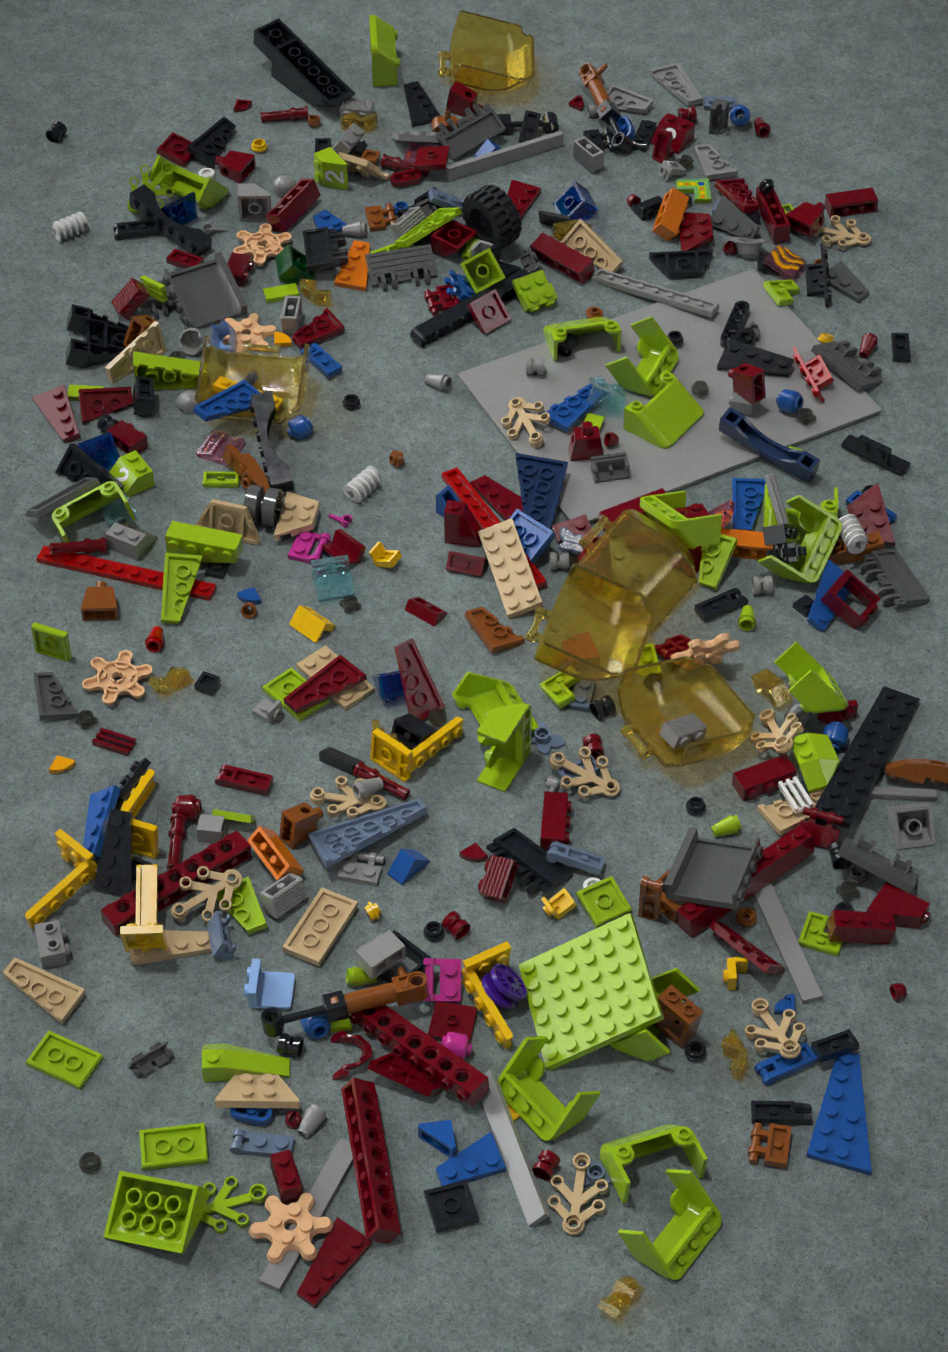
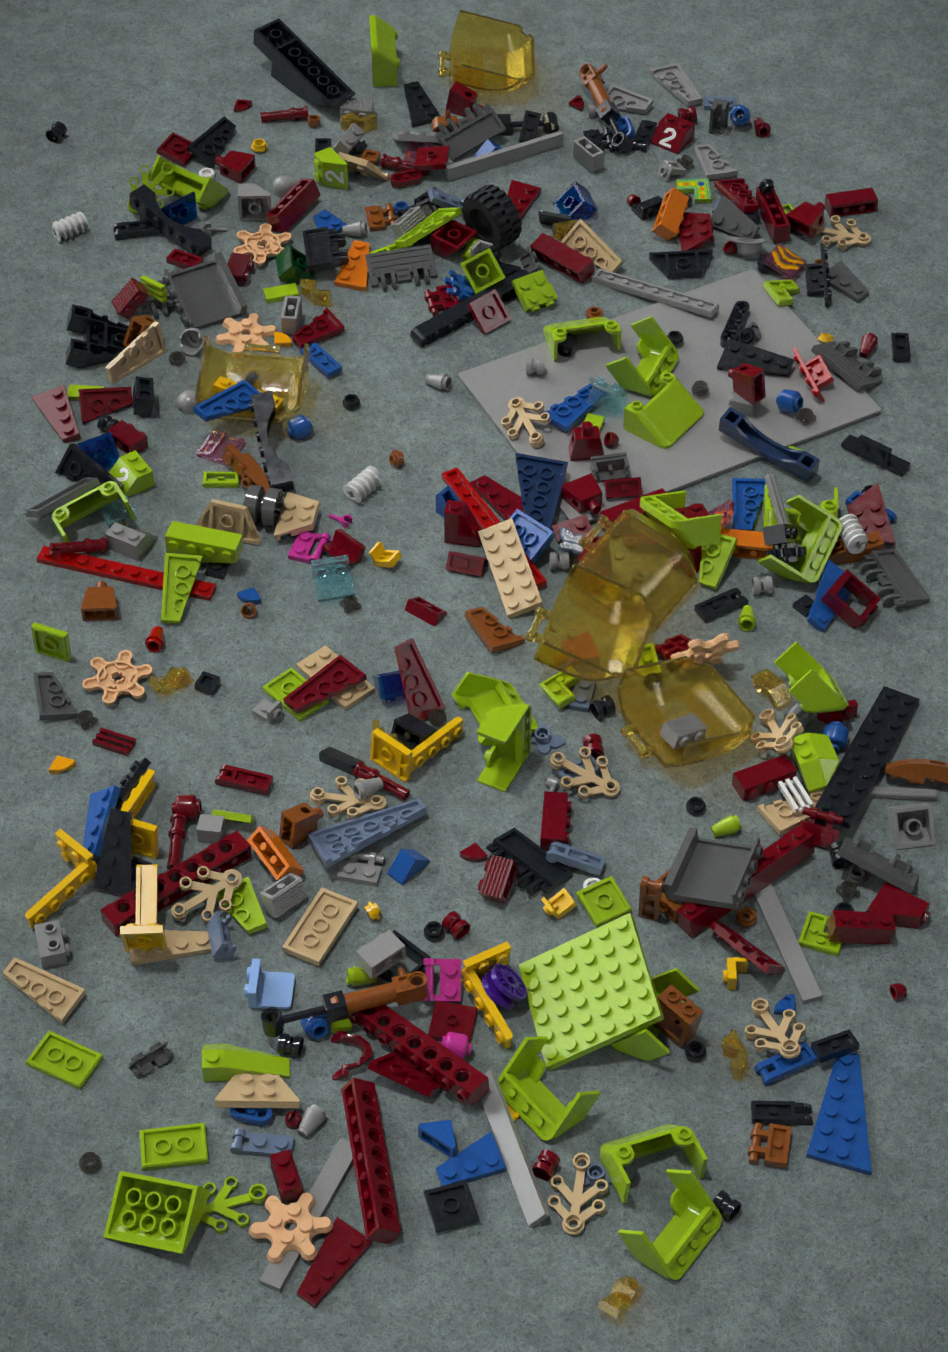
(166, 371): lime wedge -> none
(220, 332): light blue piece -> none
(310, 623): yellow panel -> none
(583, 494): none -> dark red torso
(622, 487): none -> dark red panel
(662, 146): dark red piece -> none
(727, 1206): none -> black wheel

